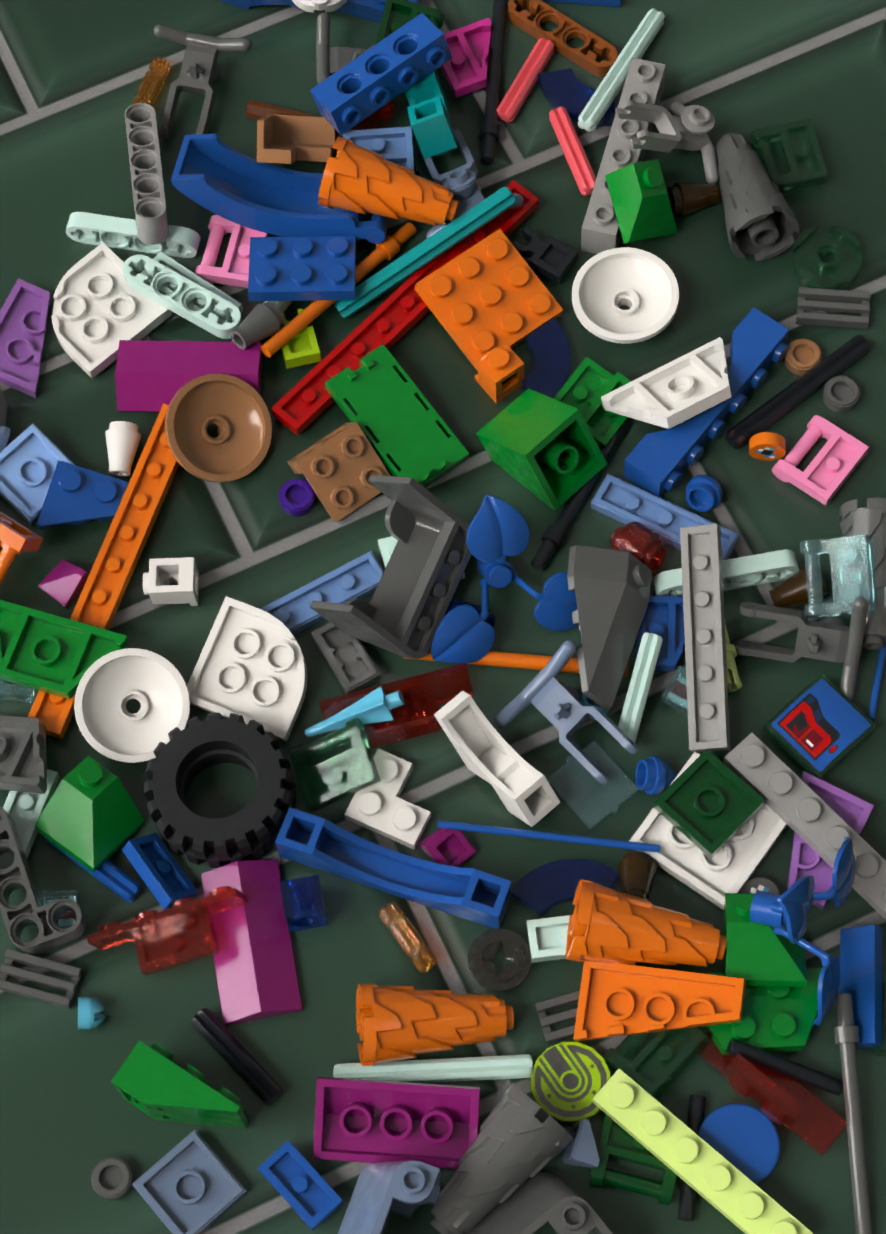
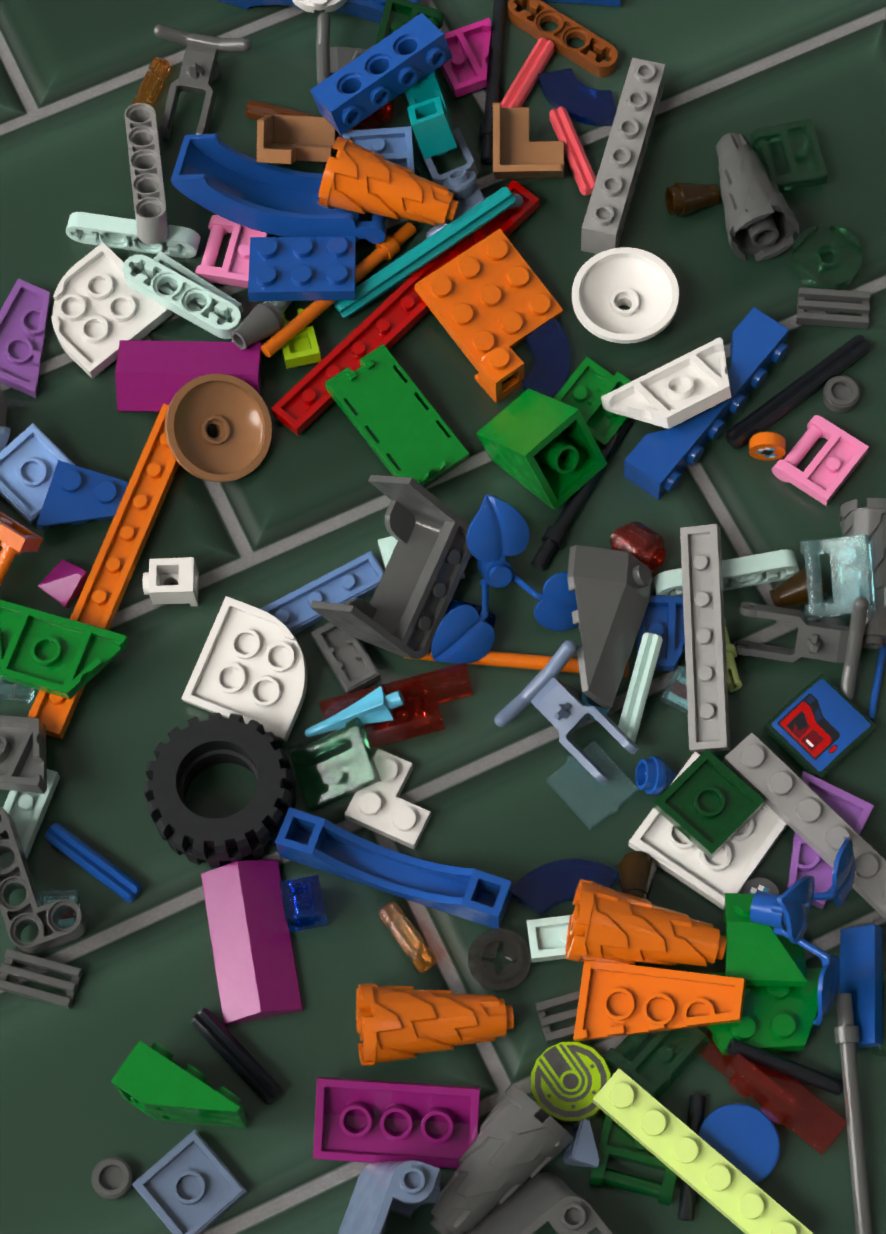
(89, 1013): medium azure hinge -> none
(90, 815): green slope -> none
(108, 688): white dish -> none
(122, 444): white cone -> none
(159, 870): blue plate -> none
(174, 934): clear red bracket -> none
(297, 497): dark purple tile -> none
(300, 1185): blue plate -> none
(340, 469): medium nougat bracket -> none
(441, 1069): light aqua axle -> none
(448, 847): magenta slope -> none
(489, 756): white arch -> none
(514, 153): none -> medium nougat panel
(548, 836): blue axle -> none
(549, 257): black plate -> none
(618, 72): light aqua axle -> none
(629, 504): medium blue tile -> none
(641, 201): green slope -> none
(683, 131): light grey piece -> none
(703, 493): blue plate -> none
(802, 356): medium nougat tile -> none

